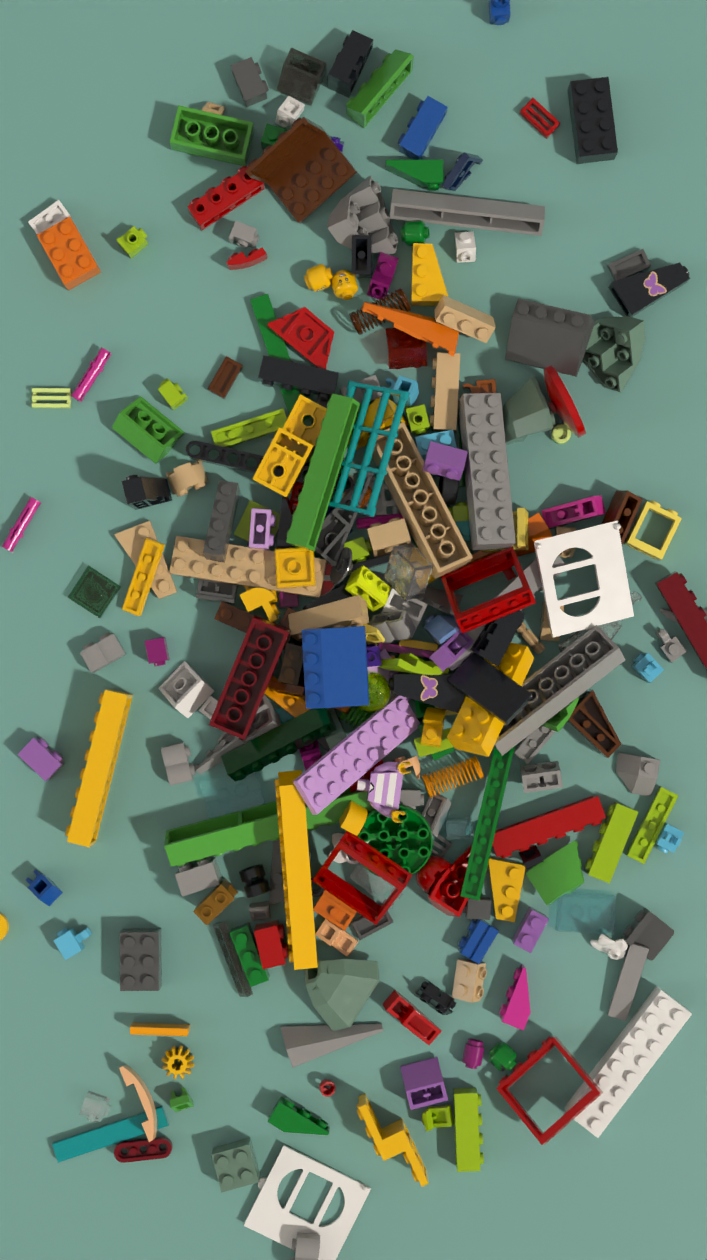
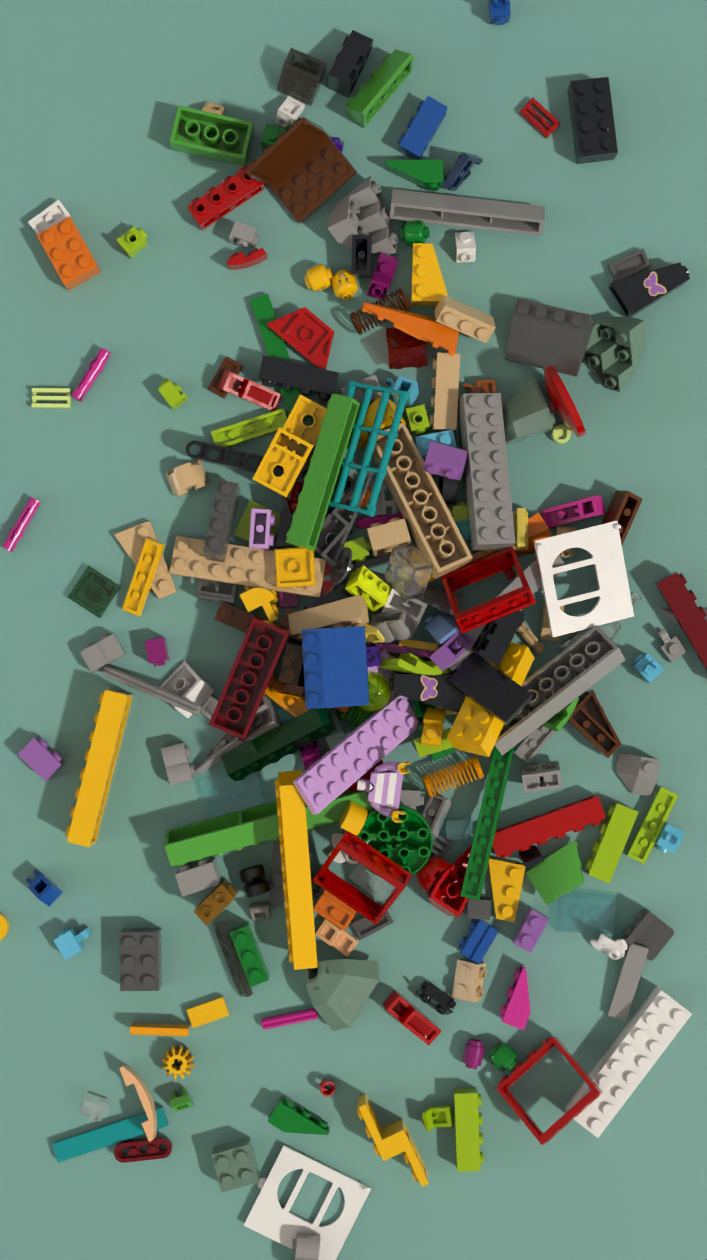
(146, 491): black wedge -> none
(147, 429): bright green slope -> none
(152, 690): none -> light grey axle
(208, 1012): none -> yellow tile
(249, 82): dark grey brick -> none
(249, 391): none -> red slope
(270, 944): red brick -> none
(289, 1018): none -> dark pink axle
(311, 1042): light grey wedge -> none
(414, 762): light nougat plate -> none
(424, 1083): medium lavender slope -> none
(643, 547): light yellow window -> none

